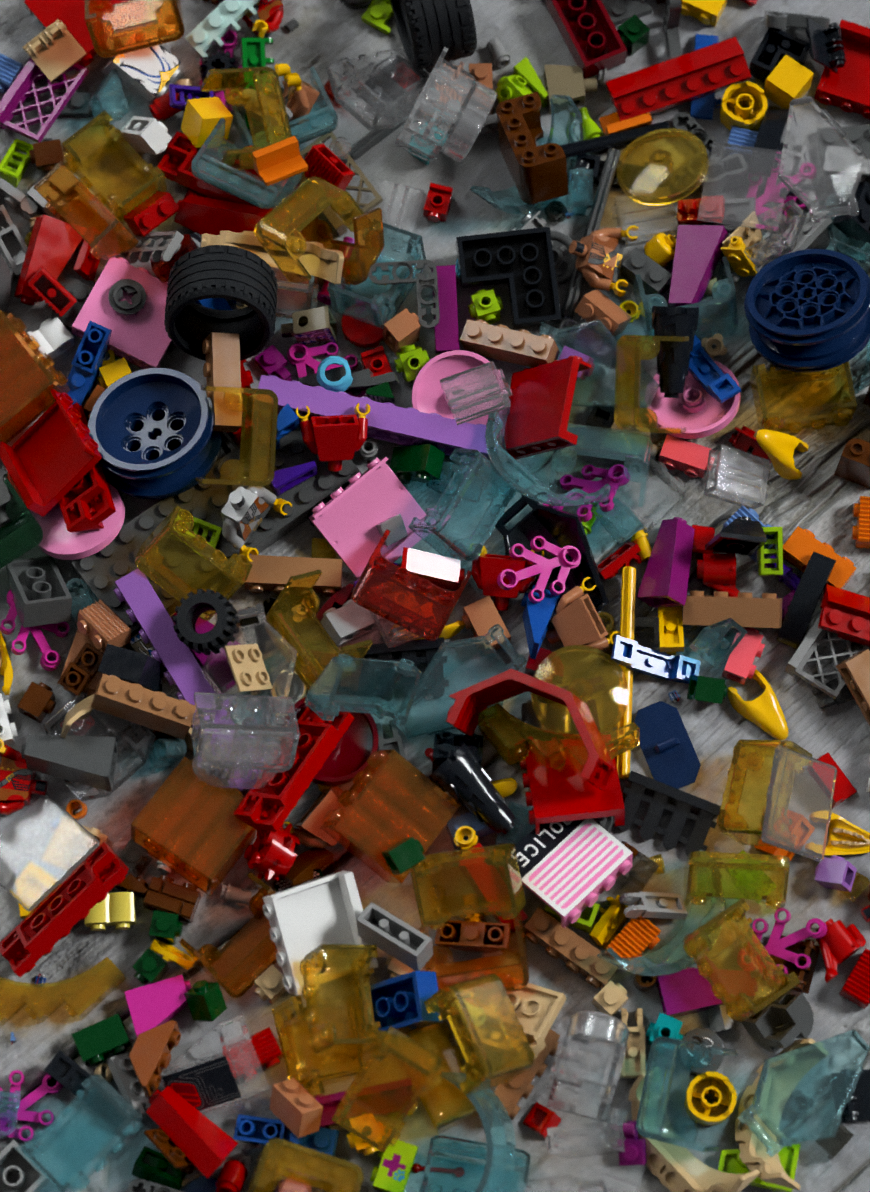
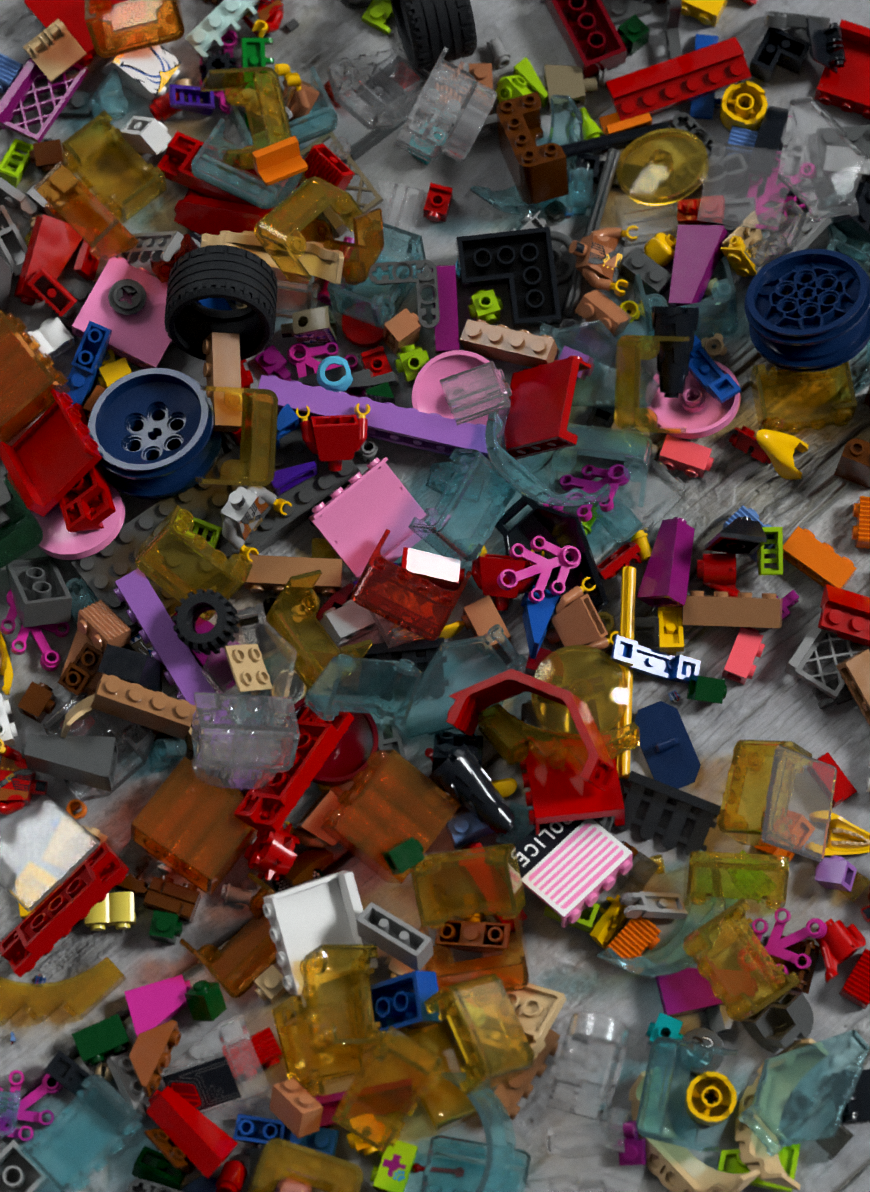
(150, 968): dark green brick -> none
(151, 213): red brick -> none
(172, 954): yellow wheel -> none
(201, 118): yellow head -> none
(397, 528): light grey slope -> none
(417, 463): dark green brick -> none
(465, 831): yellow plate -> none
(540, 1119): red slope -> none
(569, 947): medium nougat brick -> none
(610, 998): tan brick -> none
(634, 1058): tan hinge -> none
(644, 983): reddish brown piece -> none
(702, 536): red slope -> none
(718, 641): clear light blue slope -> none
(737, 477): clear brick -> none
(763, 710): yellow animal -> none
(787, 82): yellow head -> none
(788, 577): dark purple axle -> none
(805, 600): black slope -> none

